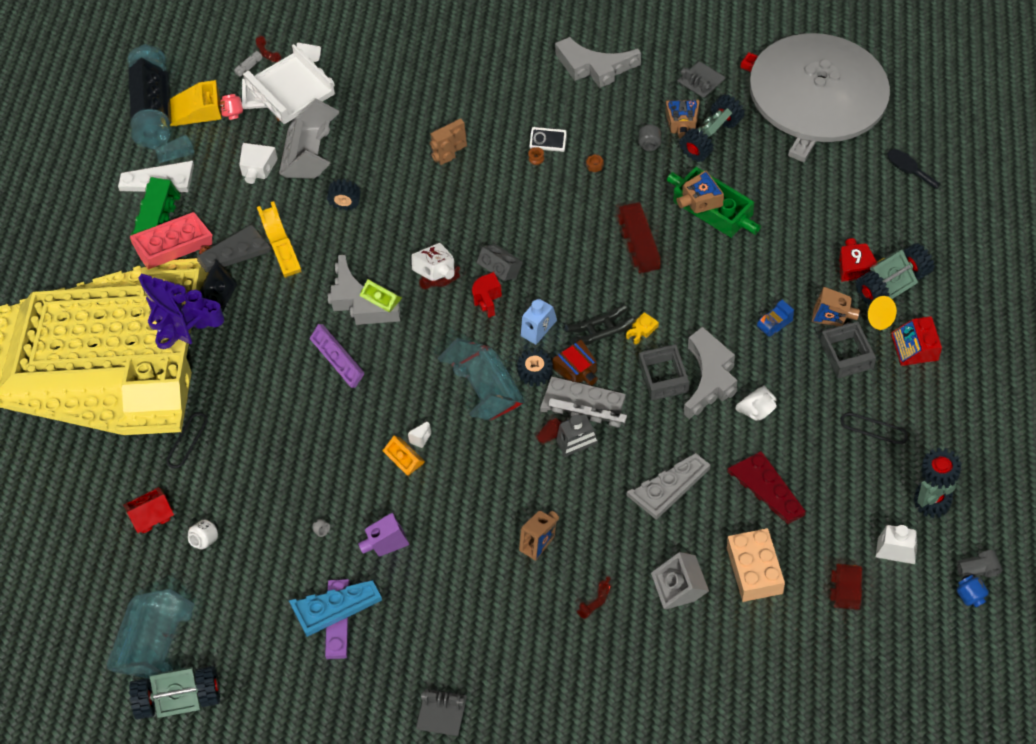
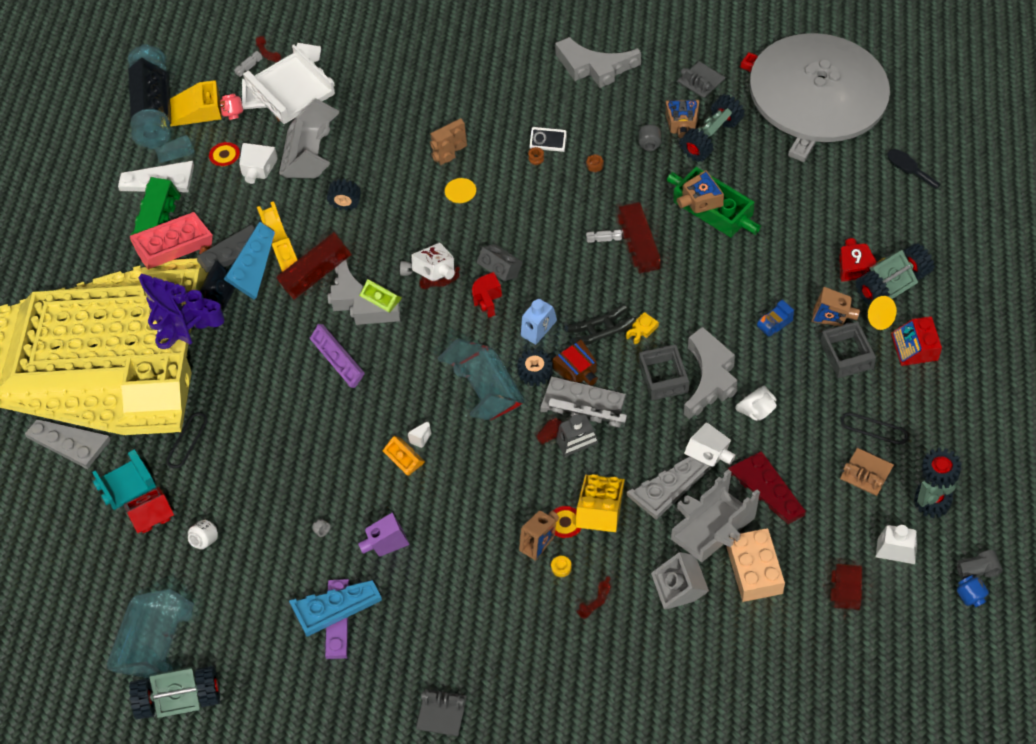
(72, 443): none -> light grey wing
(124, 482): none -> teal panel
(224, 154): none -> sticker
(250, 263): none -> dark azure wing
(313, 266): none -> clear red brick
(404, 268): none -> light grey hinge
(460, 190): none -> yellow sticker
(561, 566): none -> yellow tile
(566, 524): none -> sticker
(599, 503): none -> yellow slope
(602, 236): none -> light grey axle
(709, 446): none -> white torso
(713, 519): none -> light grey piece
(866, 471): none -> medium nougat hinge

